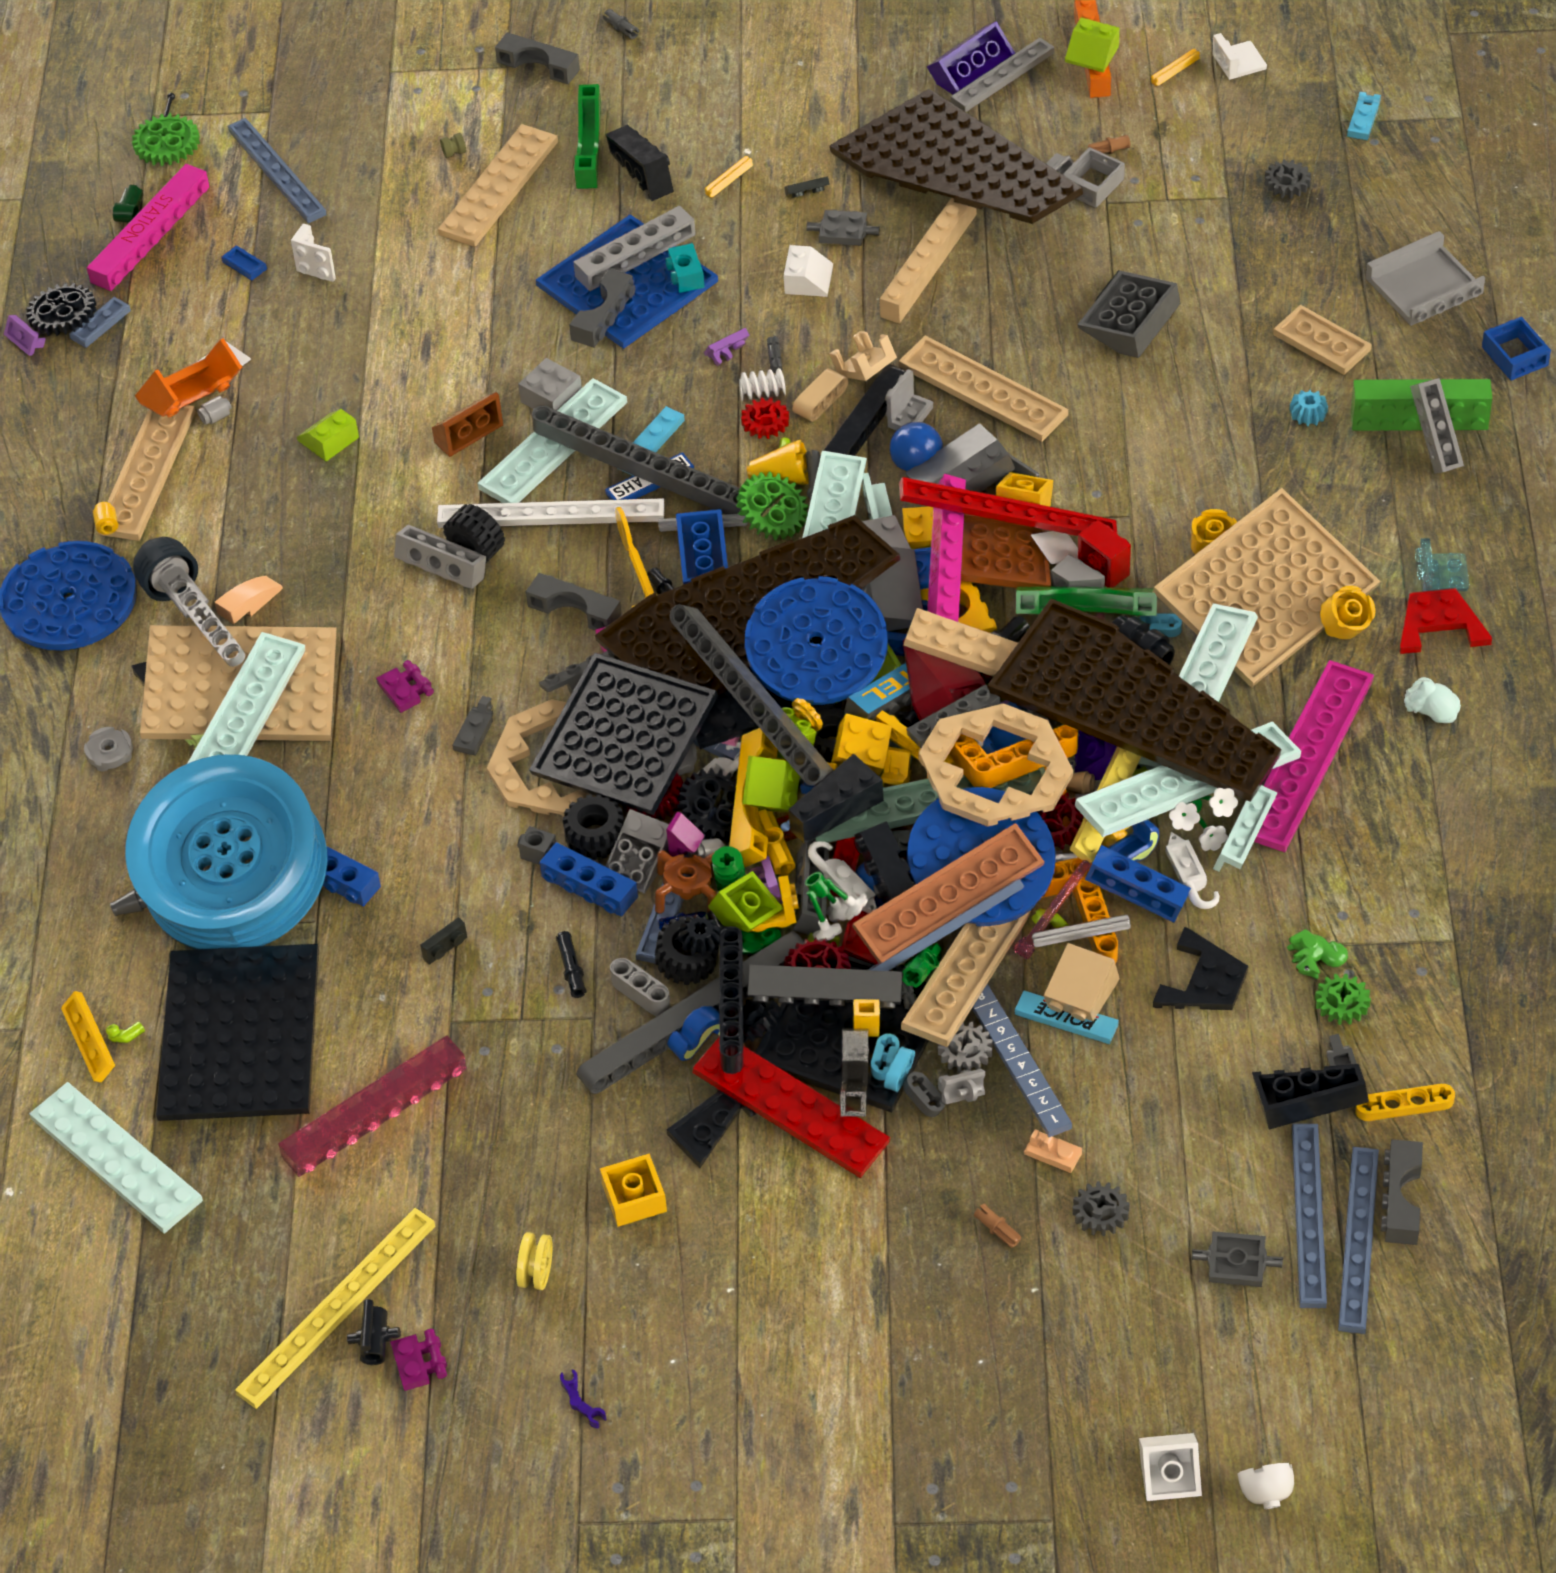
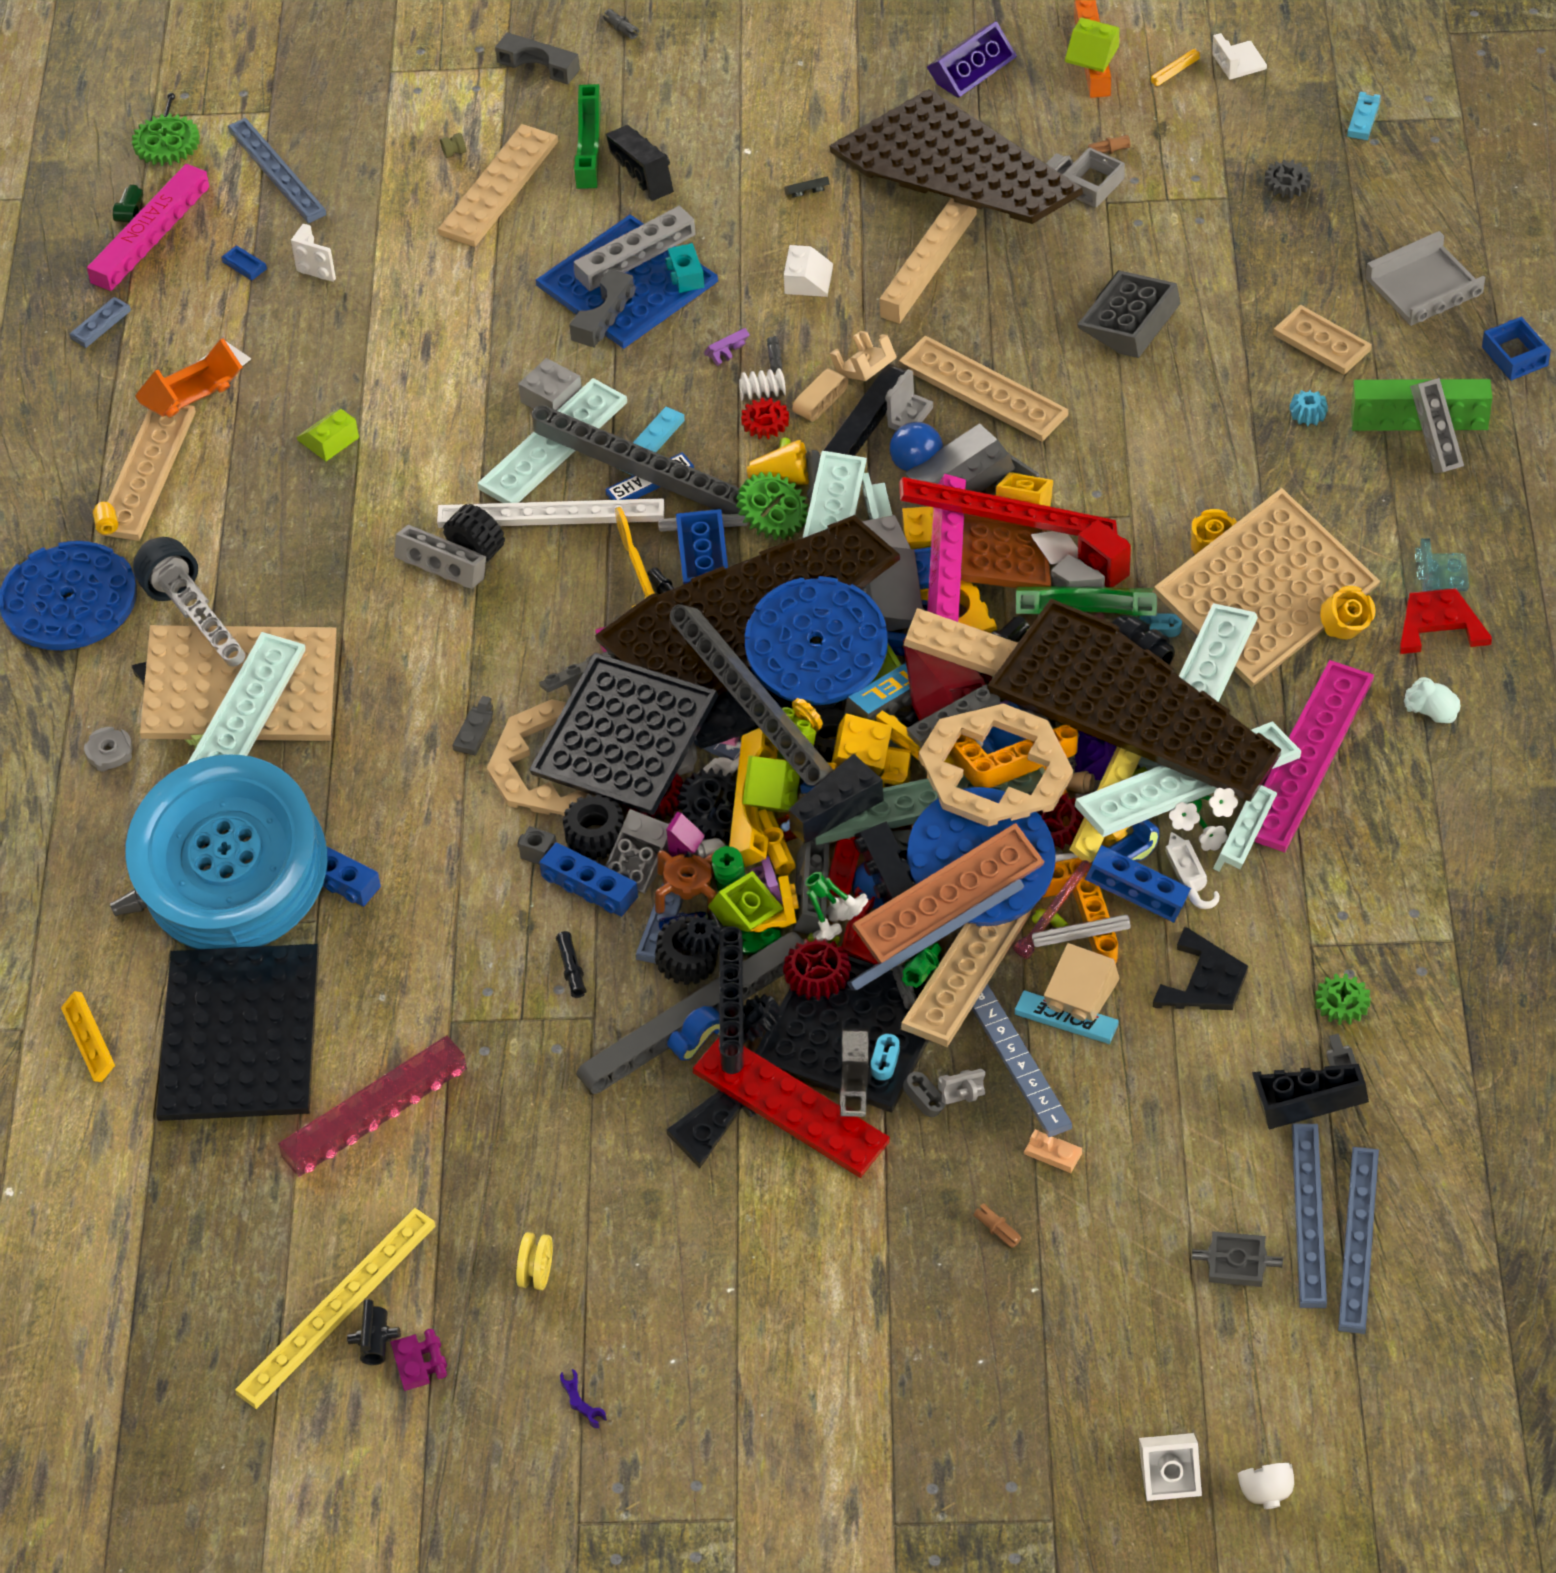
(23, 335): medium lavender plate -> none
(61, 309): black gear -> none
(116, 1157): light aqua plate -> none
(124, 1036): lime arm -> none
(214, 410): light grey brick -> none
(246, 598): light nougat slope -> none
(398, 689): magenta plate -> none
(443, 941): pearl dark grey plate -> none
(468, 424): dark orange slope -> none
(551, 593): dark grey arch -> none
(633, 1190): yellow brick -> none
(640, 986): light grey beam -> none
(728, 176): yellow axle -> none
(823, 985): dark grey brick -> none
(842, 875): white plate -> none
(843, 227): dark grey plate -> none
(866, 1016): yellow brick -> none
(899, 1069): medium azure beam -> none
(967, 1048): light grey gear -> none
(1002, 74): light grey plate -> none
(1101, 1208): dark grey gear -> none
(1314, 948): bright green animal -> none
(1401, 1218): dark grey arch -> none
(1406, 1106): yellow beam -> none

